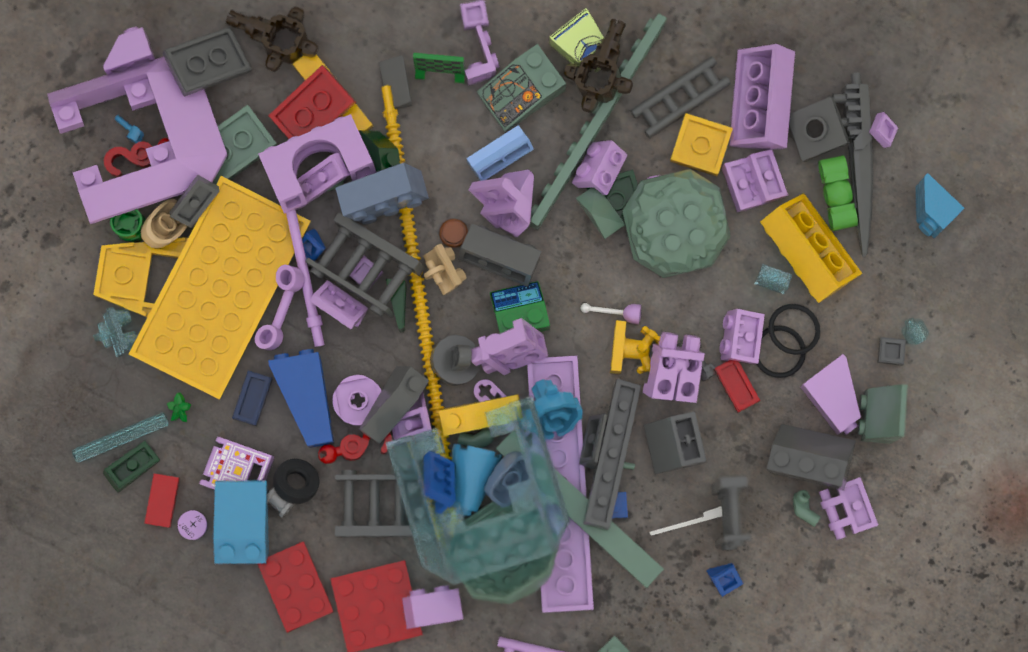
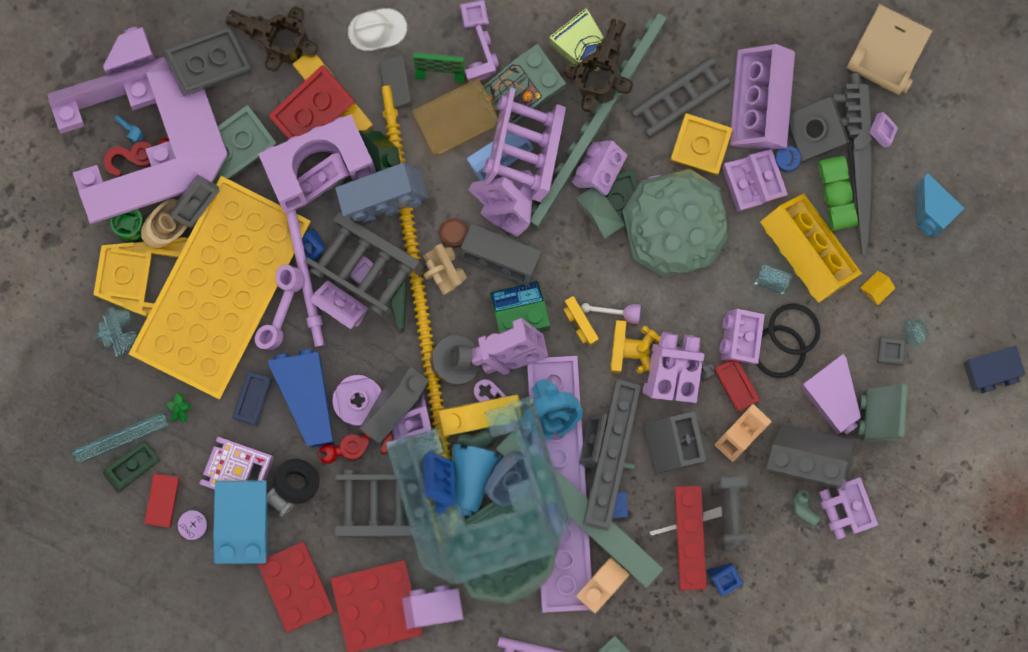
(377, 29): none -> white piece
(456, 116): none -> clear yellow plate
(547, 140): none -> lavender fence
(574, 313): none -> yellow plate
(603, 585): none -> light nougat brick
(690, 538): none -> red brick
(742, 433): none -> light nougat brick
(788, 159): none -> blue tile
(878, 287): none -> yellow slope
(889, 50): none -> tan door
(994, 368): none -> dark blue brick

